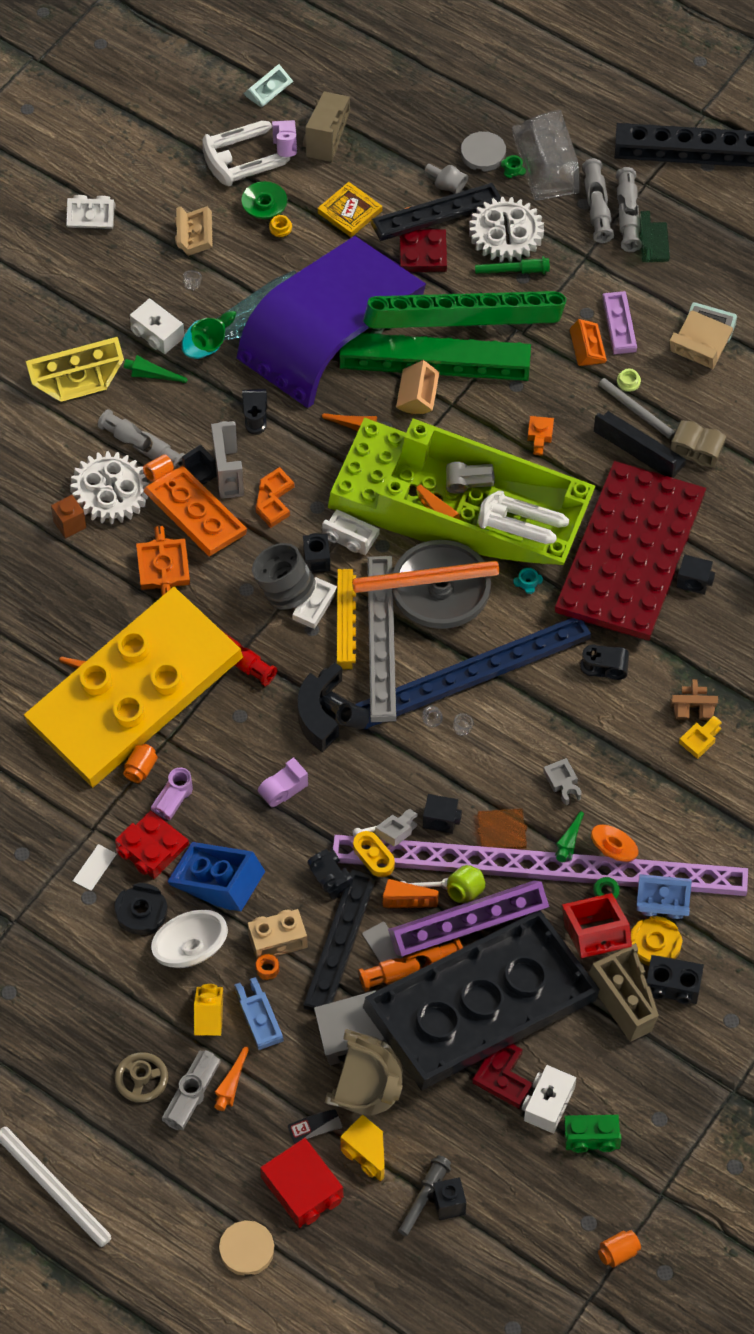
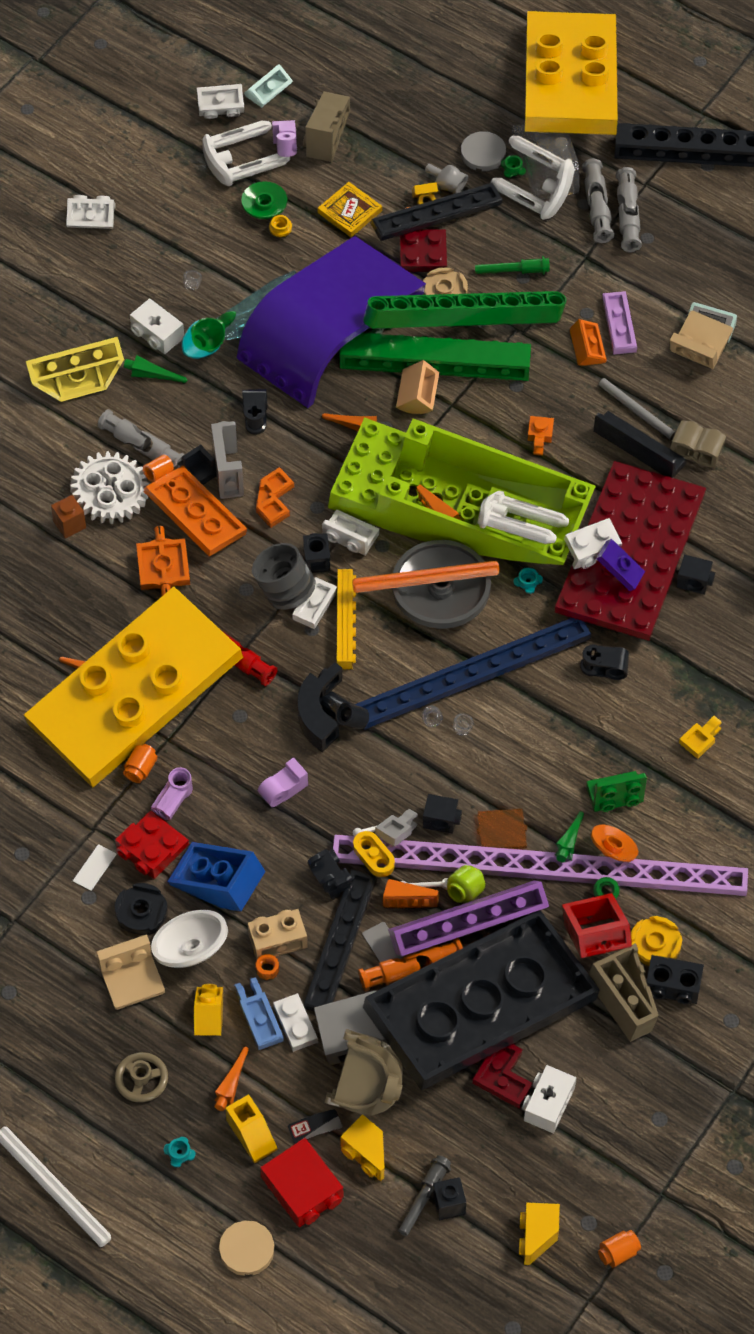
(130, 972): none -> tan bracket
(179, 1144): none -> teal plate
(184, 1103): light grey piece -> none
(194, 230): tan bracket -> none
(220, 100): none -> white bracket
(250, 1128): none -> yellow slope
(295, 1022): none -> white plate
(381, 645): light grey tile -> none
(425, 191): none -> yellow tile
(445, 282): none -> tan tile
(461, 477): light grey piece -> none
(523, 228): white gear -> none
(541, 1229): none -> yellow slope
(558, 190): none -> white piece
(562, 777): light grey plate -> none
(571, 73): none -> yellow plate
(588, 541): none -> white bracket
(592, 1133): green bracket -> none
(617, 791): none -> green bracket
(620, 564): none -> dark purple plate
(628, 380): yellowish green plate -> none
(654, 239): clear green panel -> none
(663, 896): medium blue bracket -> none
(682, 702): medium nougat hips -> none

